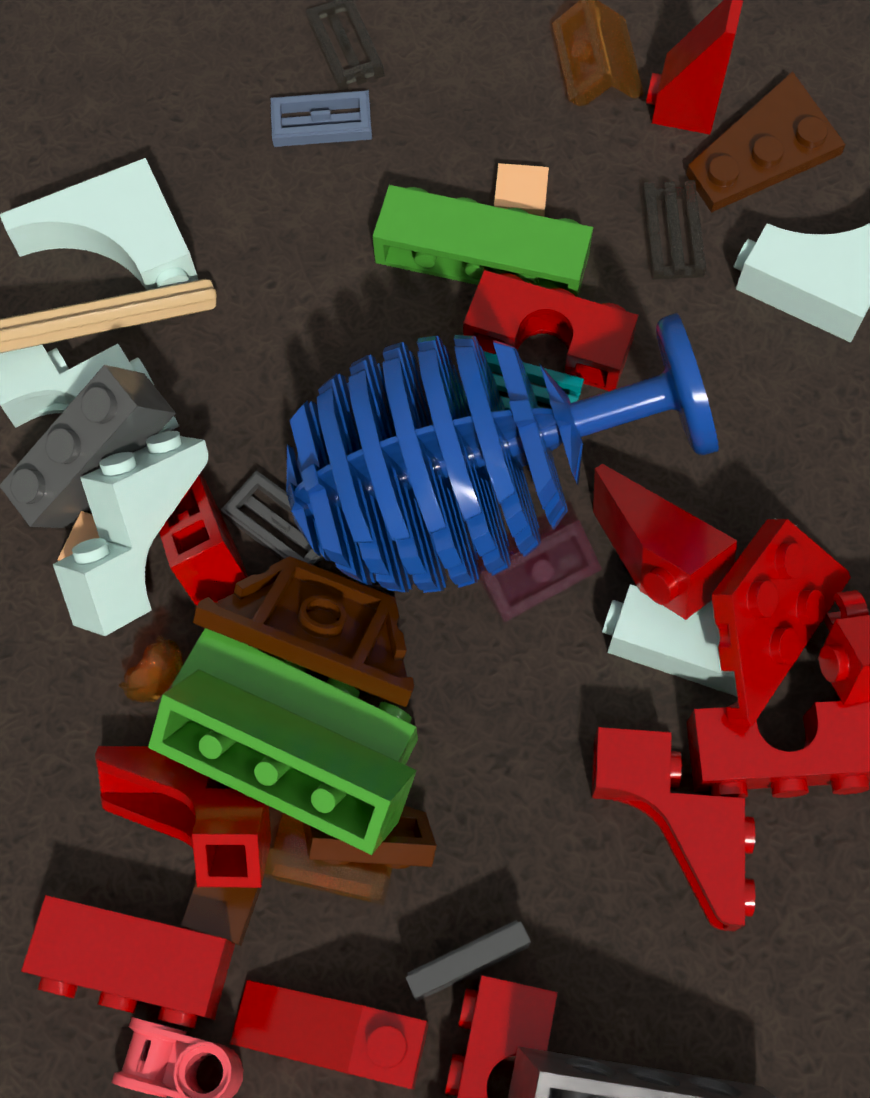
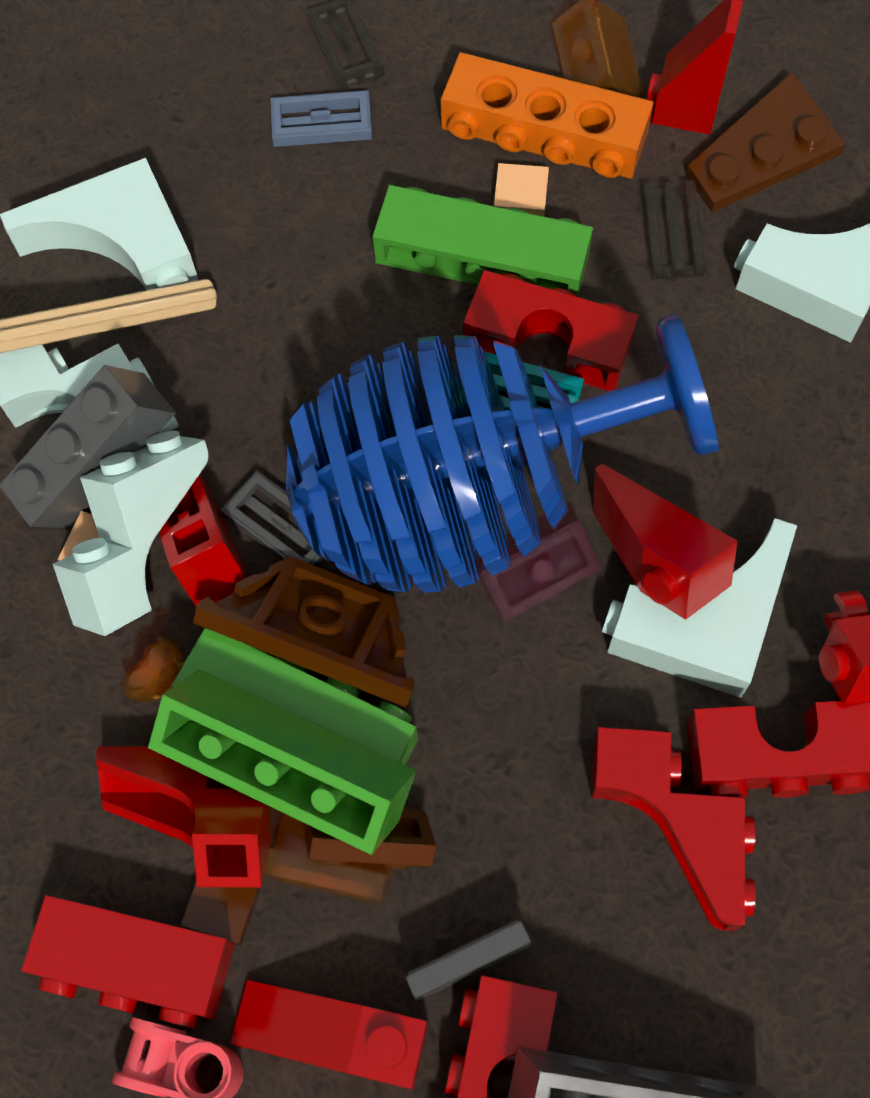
(545, 115): none -> orange brick
(771, 610): red wing -> none

